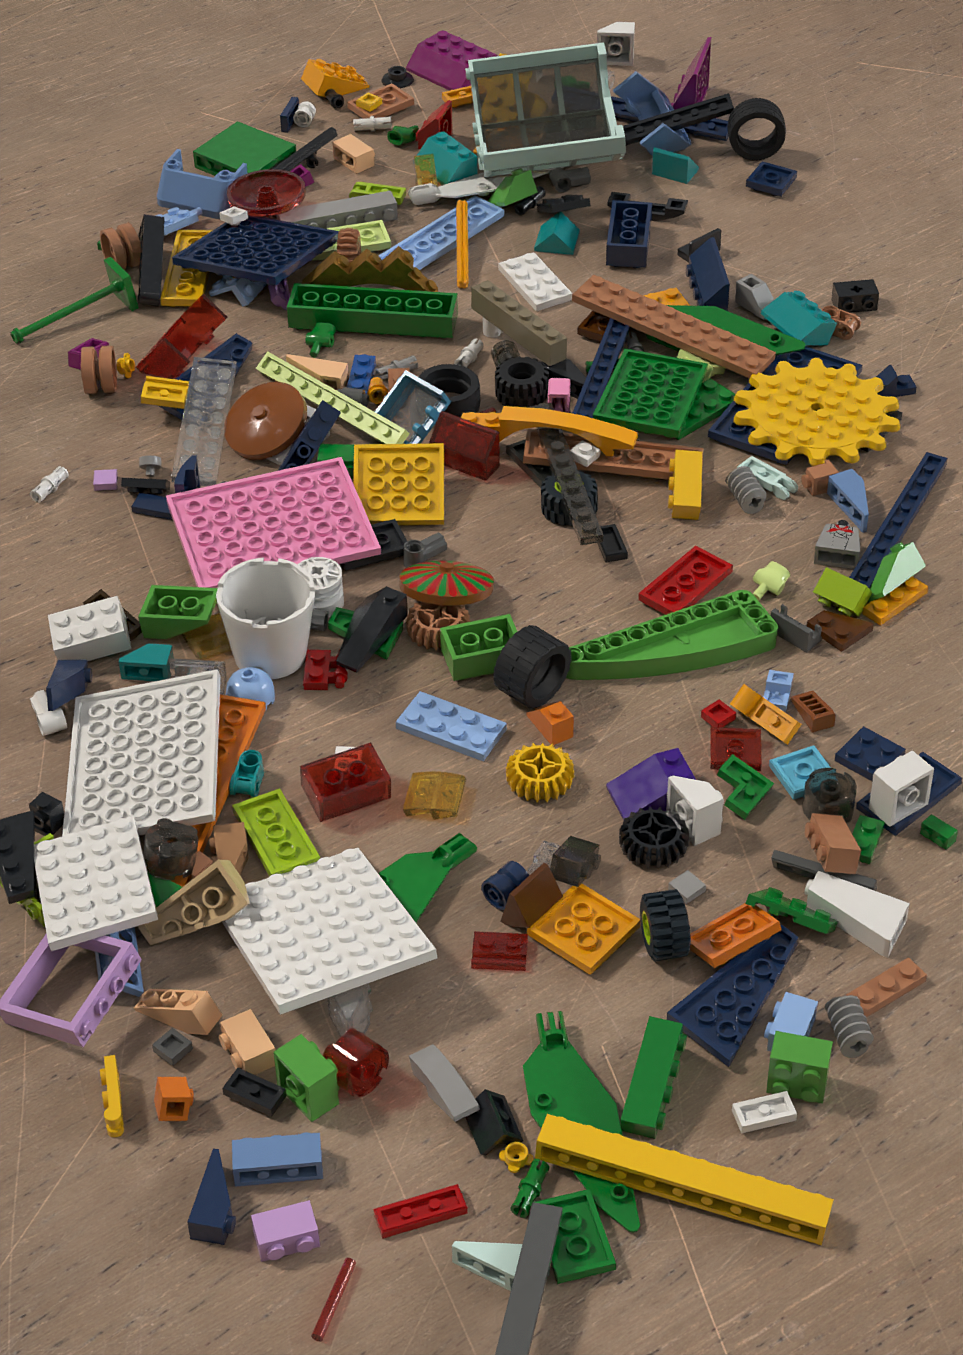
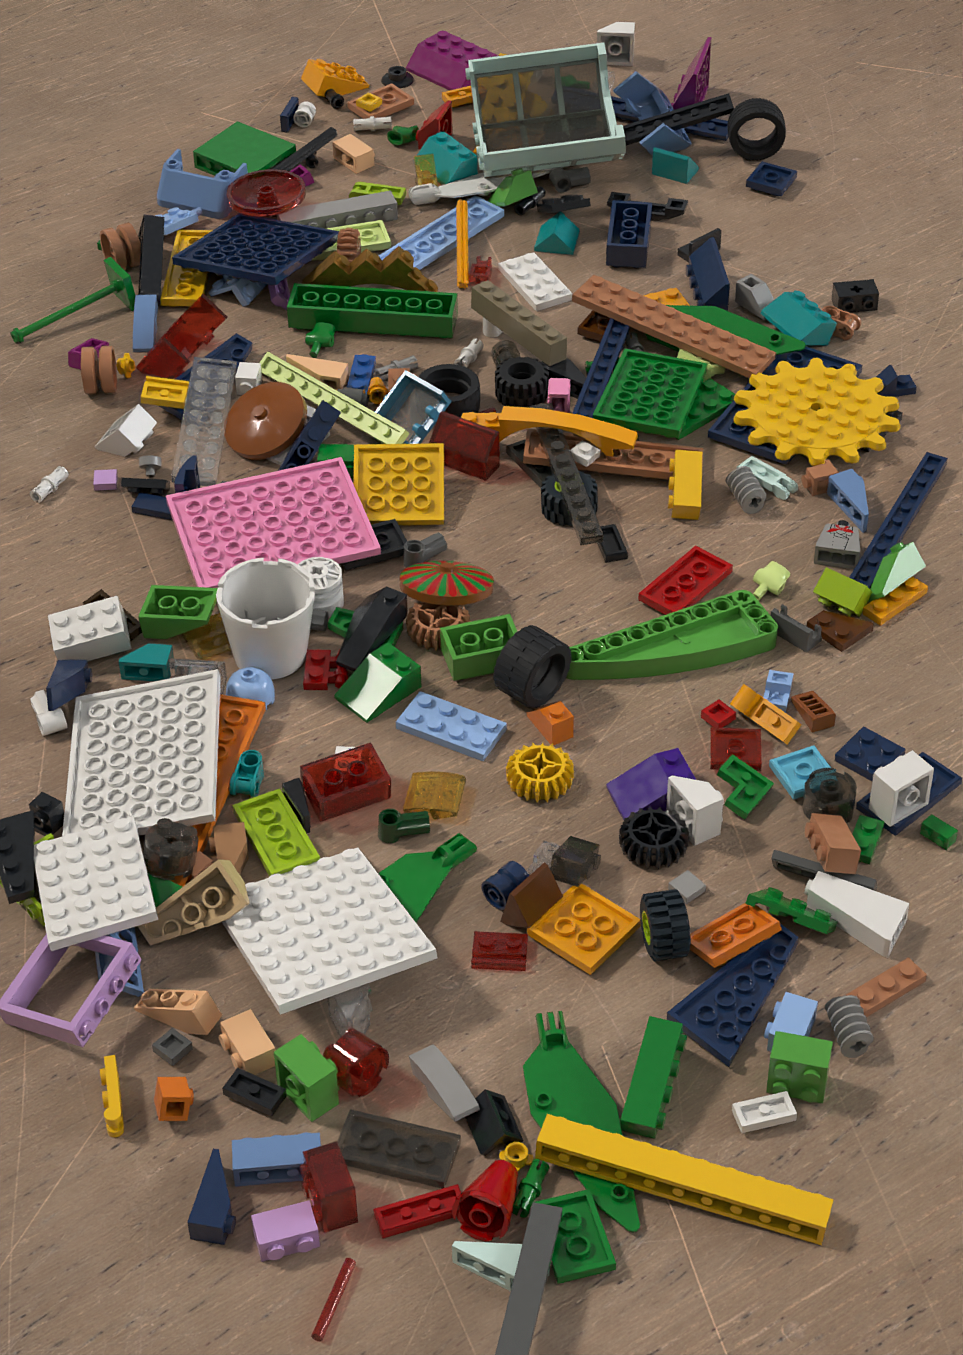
(127, 433): none -> white slope
(144, 322): none -> medium blue slope
(233, 215): white plate -> none
(247, 377): none -> white brick
(296, 798): none -> black slope
(329, 1187): none -> clear red brick
(380, 683): none -> green slope
(394, 825): none -> dark green piece
(398, 1148): none -> clear smoke plate
(481, 270): none -> clear red plate
(488, 1202): none -> red cone

